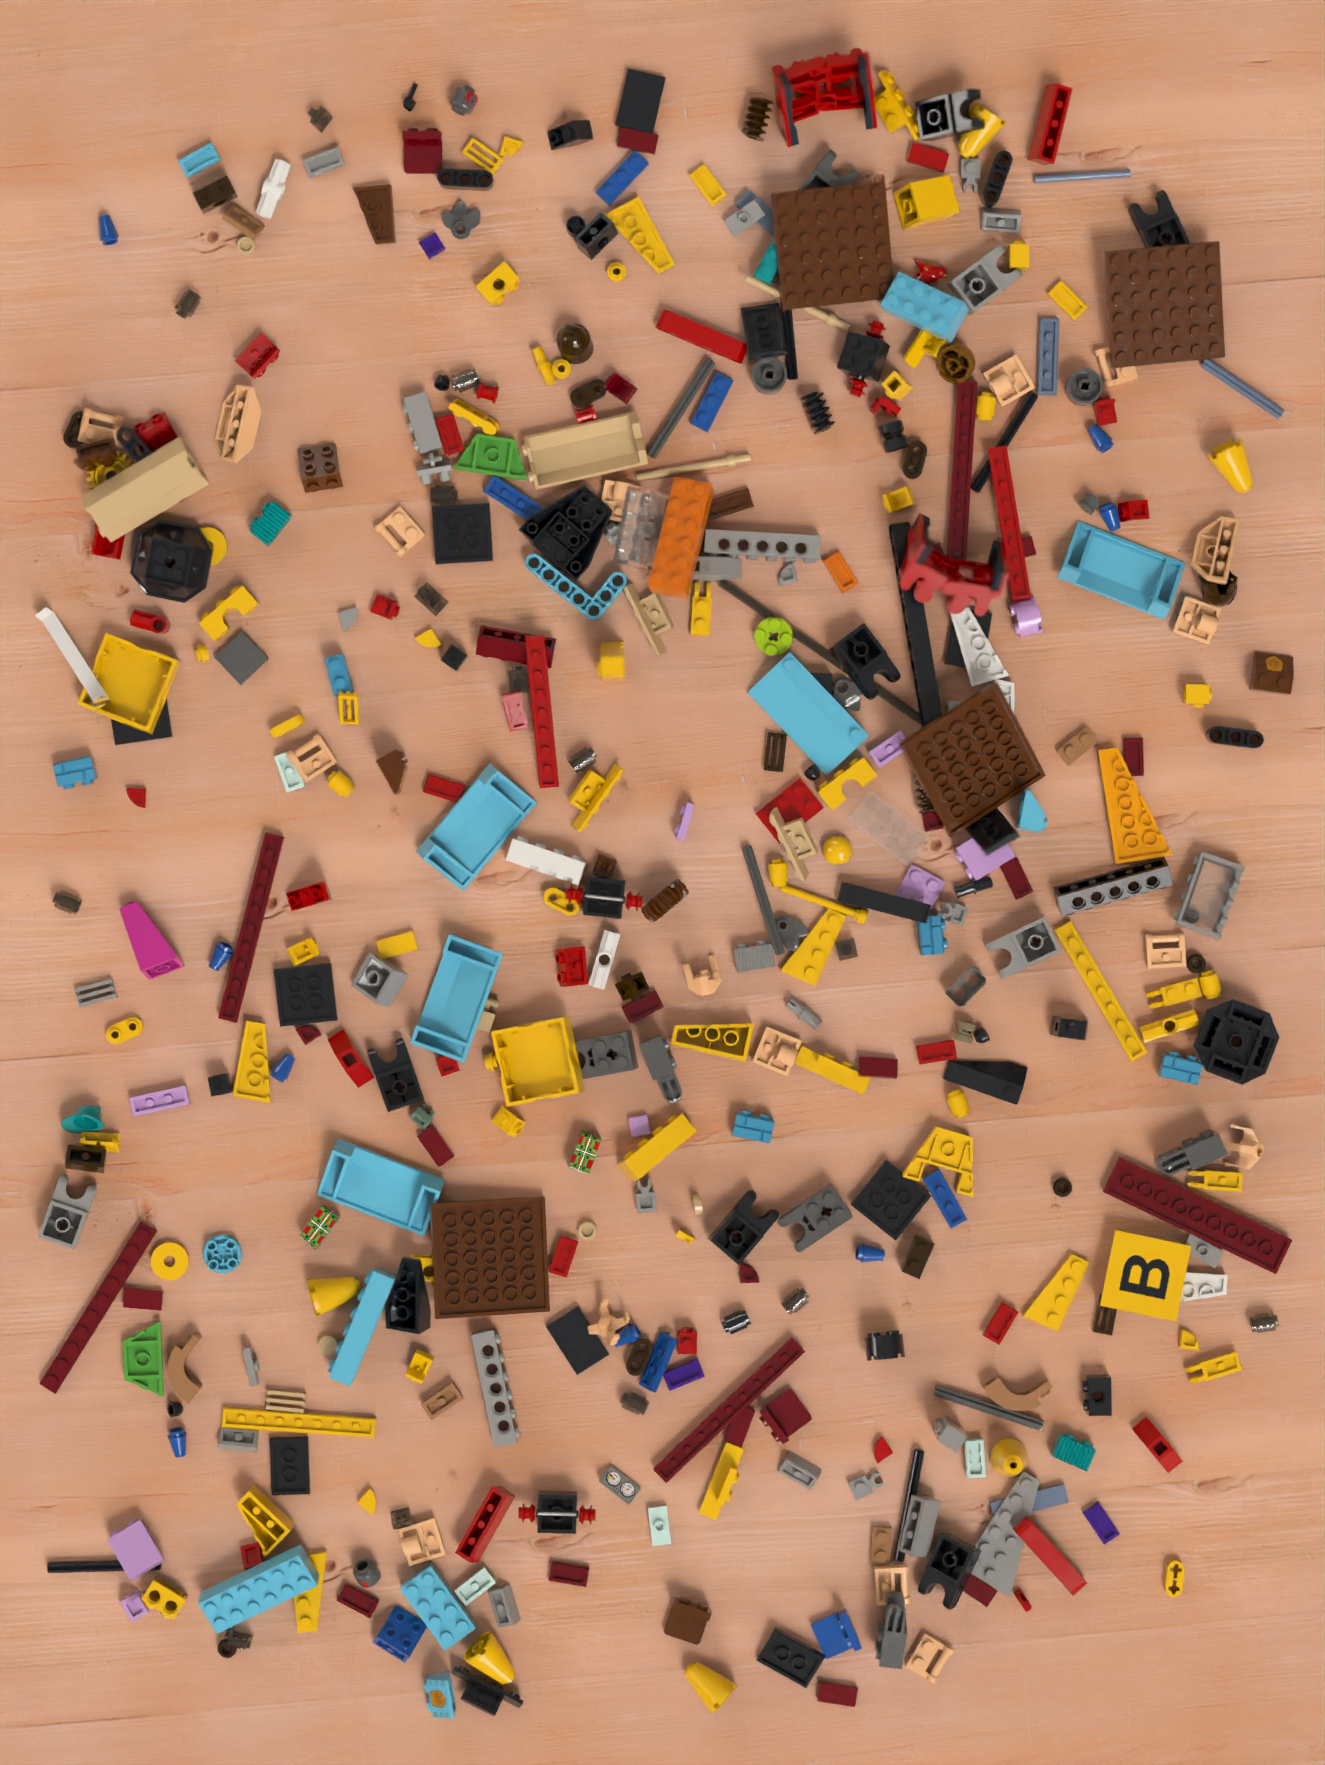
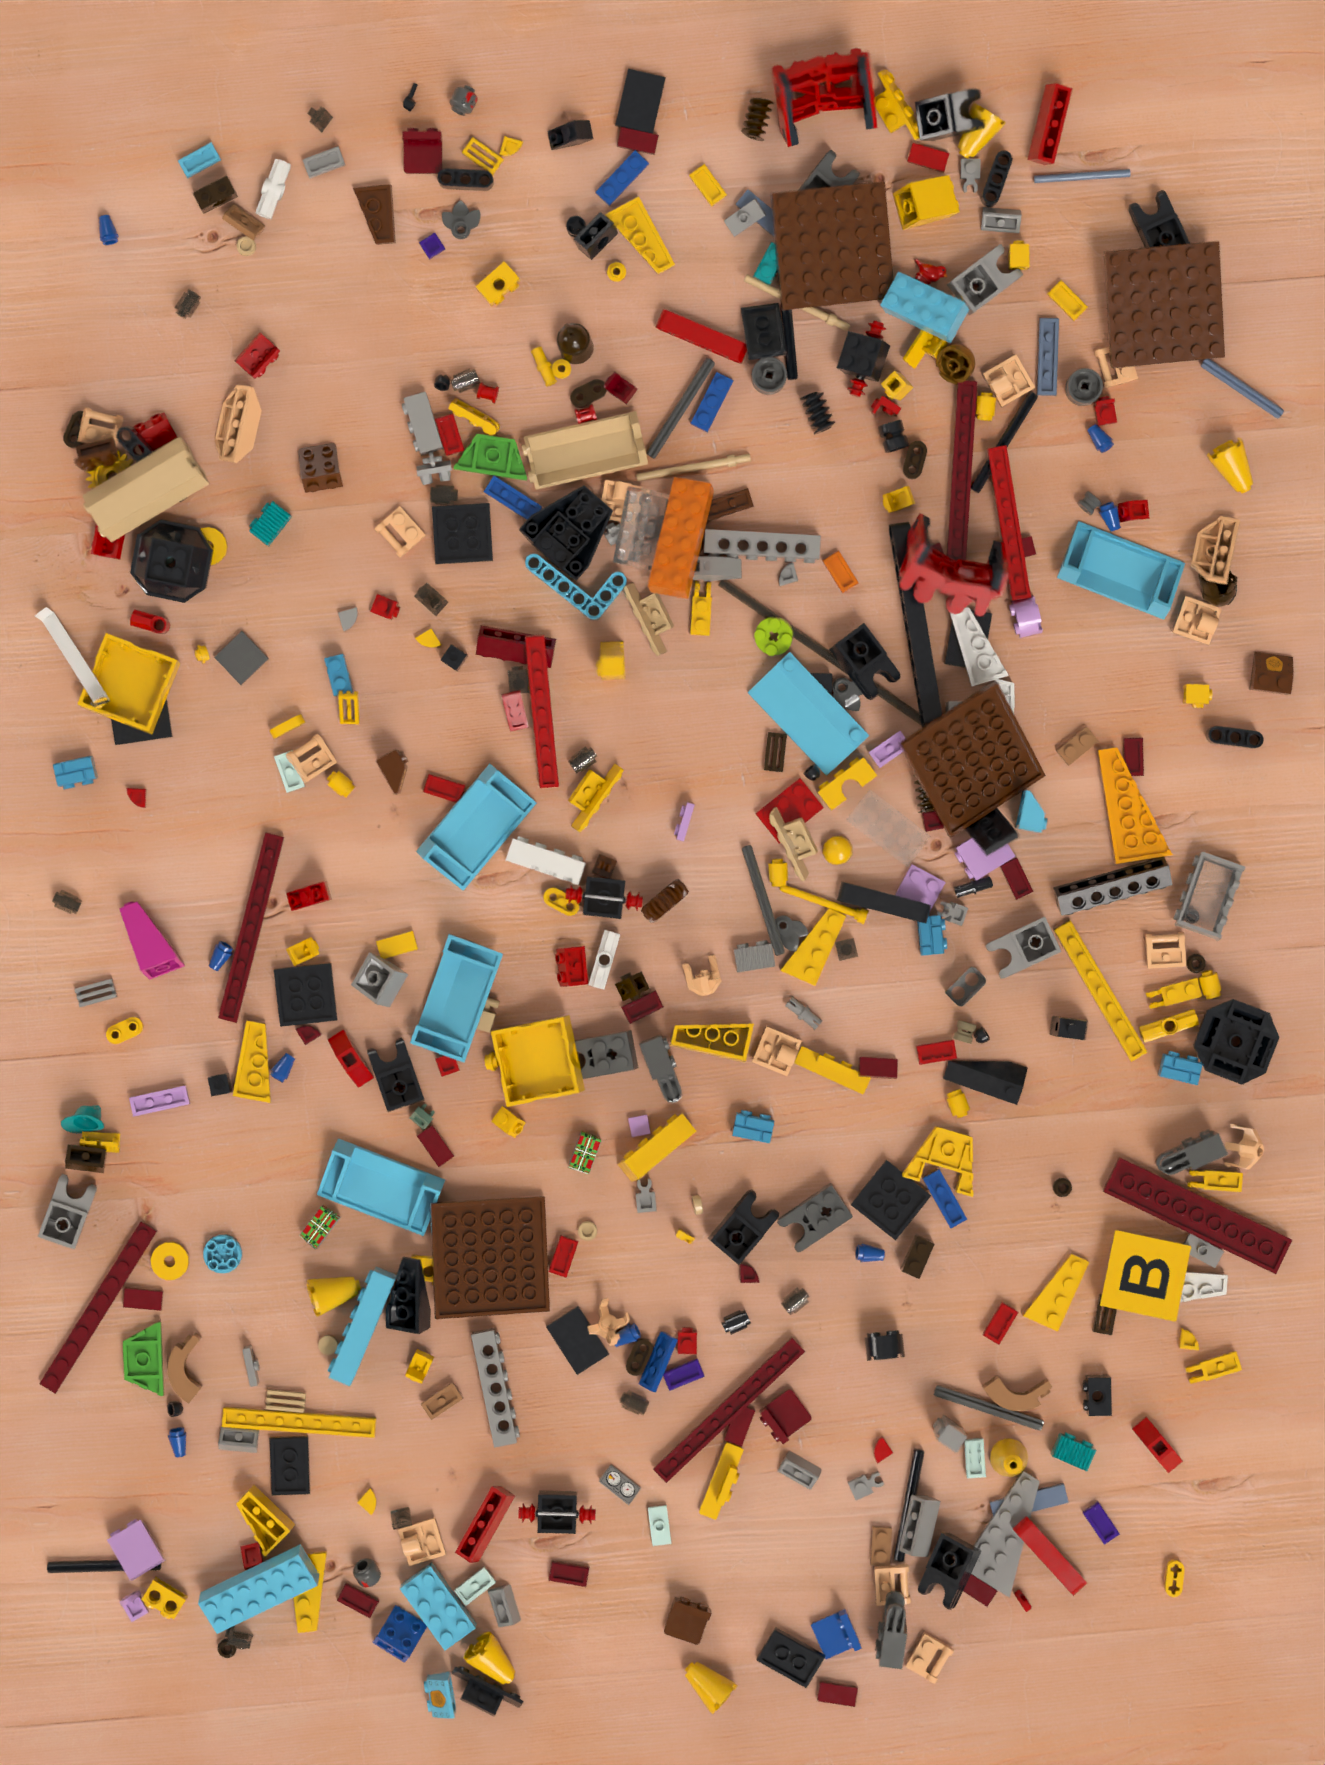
(215, 623): yellow arch -> none
(1264, 1322): clear smoke brick -> none

